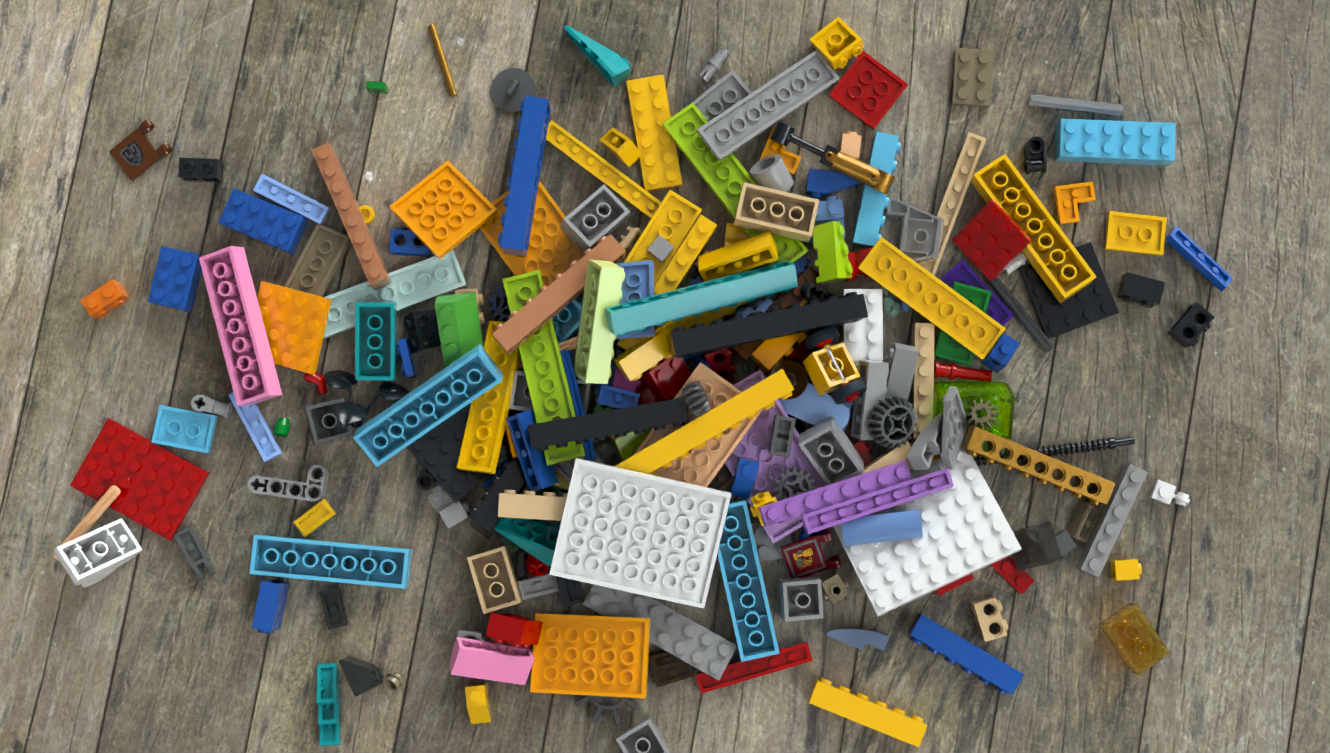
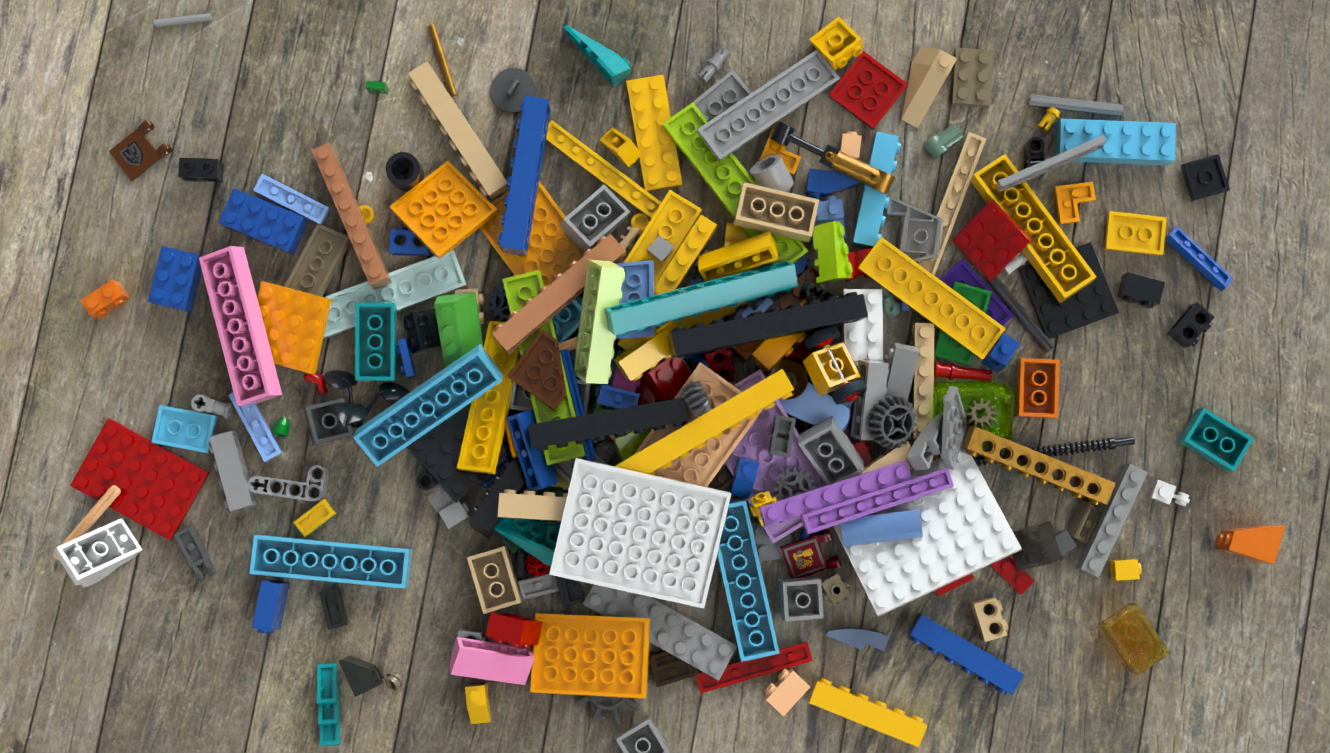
(183, 20): none -> light grey bar
(232, 471): none -> light grey brick
(399, 164): none -> black piece
(459, 130): none -> tan brick
(541, 371): none -> reddish brown plate
(640, 221): none -> yellow tile
(786, 691): none -> light nougat brick
(926, 78): none -> tan wedge
(940, 143): none -> sand green piece
(1036, 388): none -> orange brick
(1049, 118): none -> yellow pin
(1051, 164): none -> light grey tile
(1205, 177): none -> black plate
(1215, 440): none -> teal brick
(1253, 543): none -> orange slope

